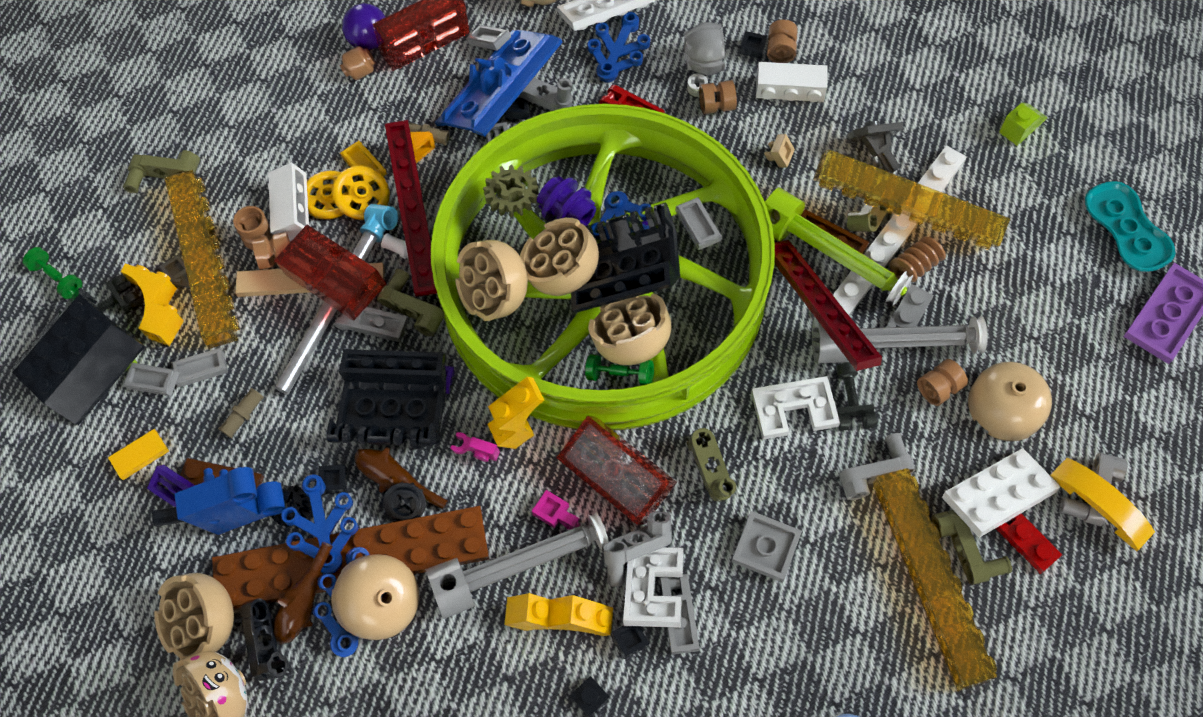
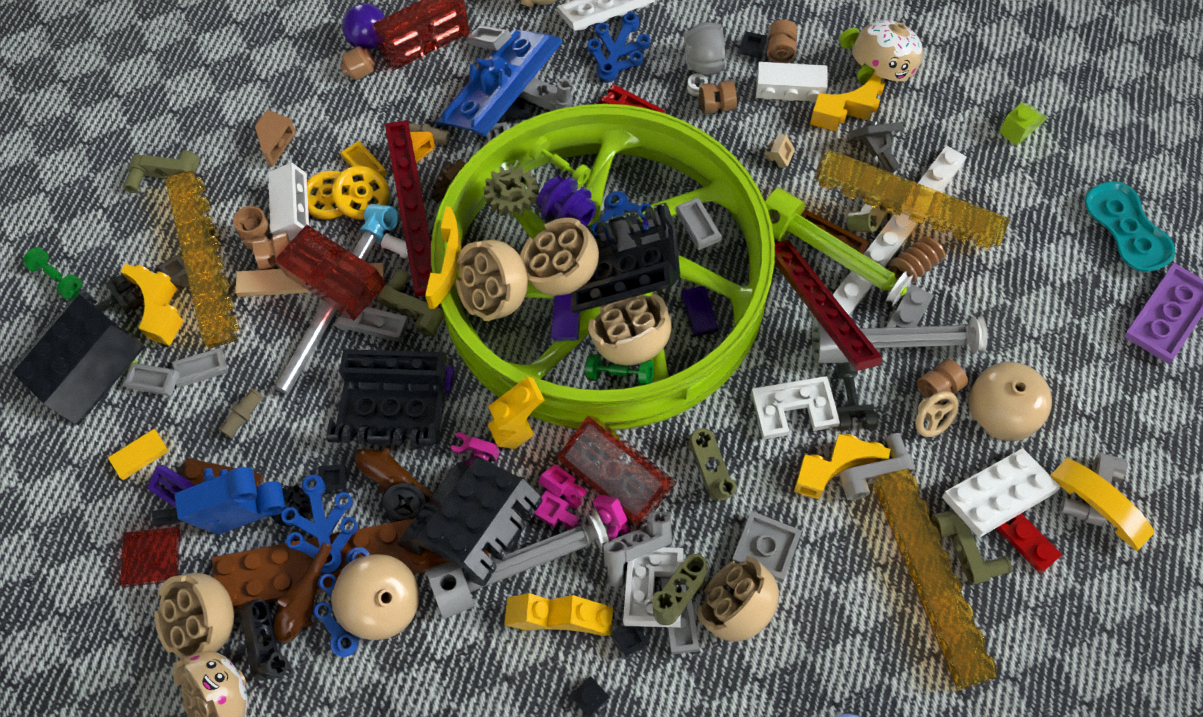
(150, 556): none -> clear red tile
(274, 135): none -> medium nougat slope
(440, 284): none -> yellow slope
(446, 178): none -> dark brown tile
(473, 514): none -> black slope
(540, 149): none -> lime wheel
(560, 482): none -> dark pink plate
(565, 322): none -> dark purple tile
(612, 514): none -> dark pink plate
(689, 573): none -> olive beam
(699, 311): none -> dark purple tile
(747, 612): none -> tan cylinder
(846, 41): none -> lime wheel
(846, 453): none -> yellow arch
(860, 103): none -> yellow arch
(889, 49): none -> tan cylinder
(934, 412): none -> tan piece

